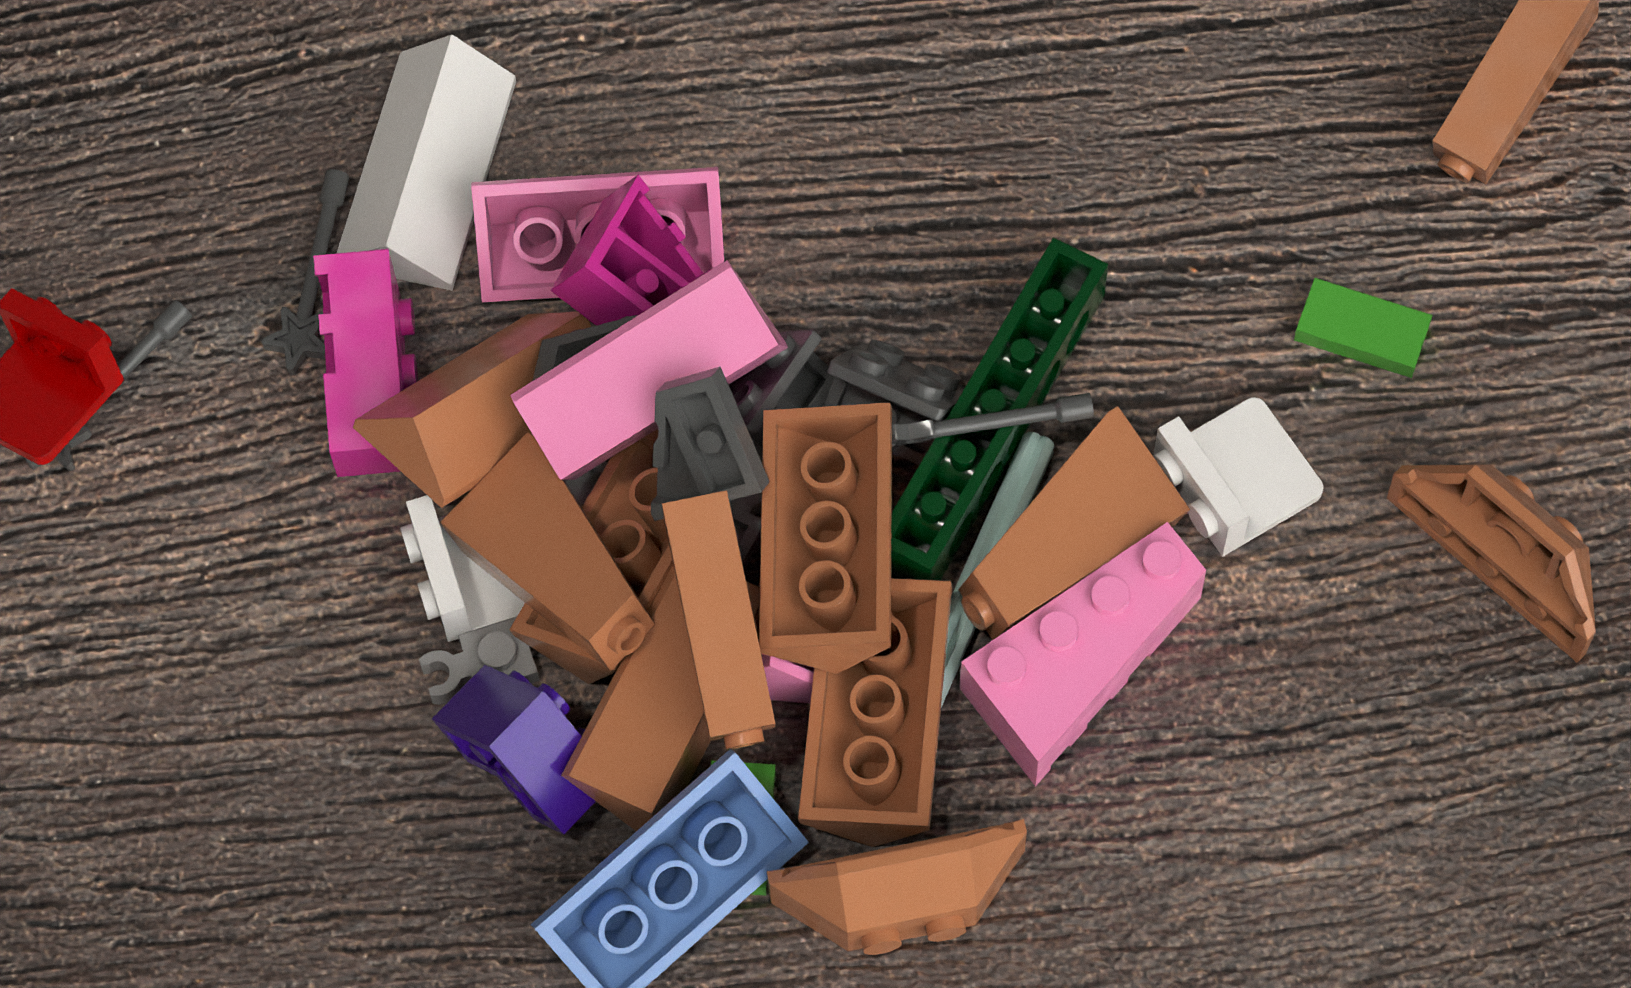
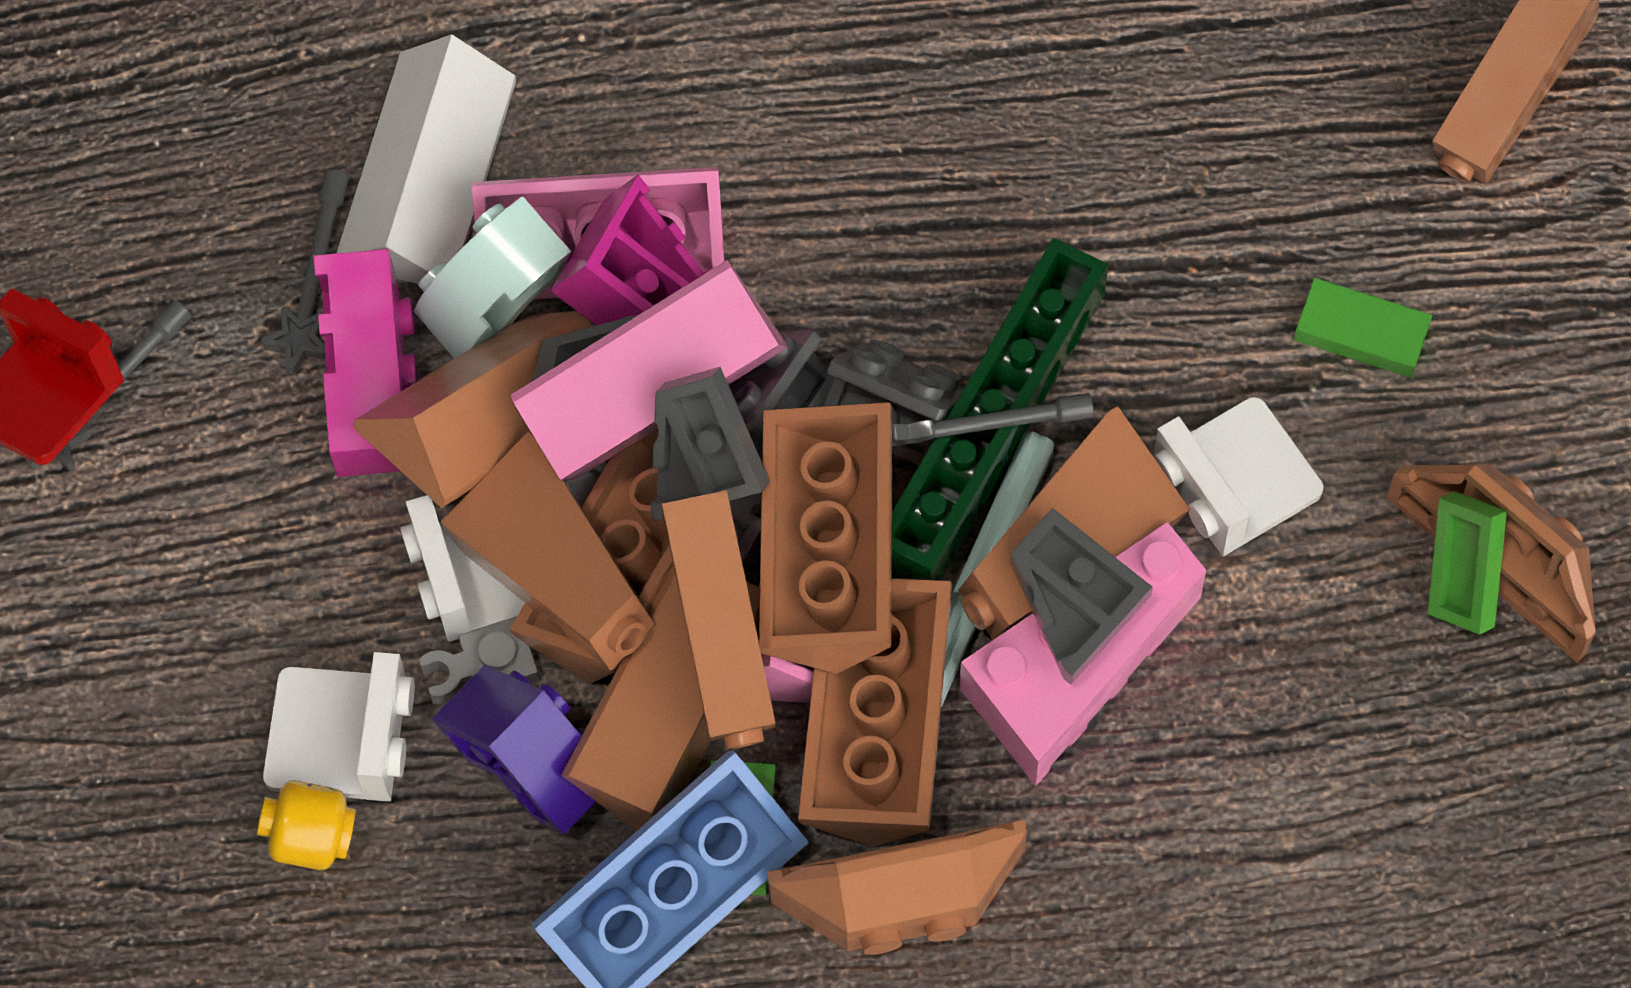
(307, 825): none -> yellow head
(340, 728): none -> white bracket
(491, 277): none -> light aqua brick
(1075, 591): none -> dark grey wing
(1467, 562): none -> bright green tile

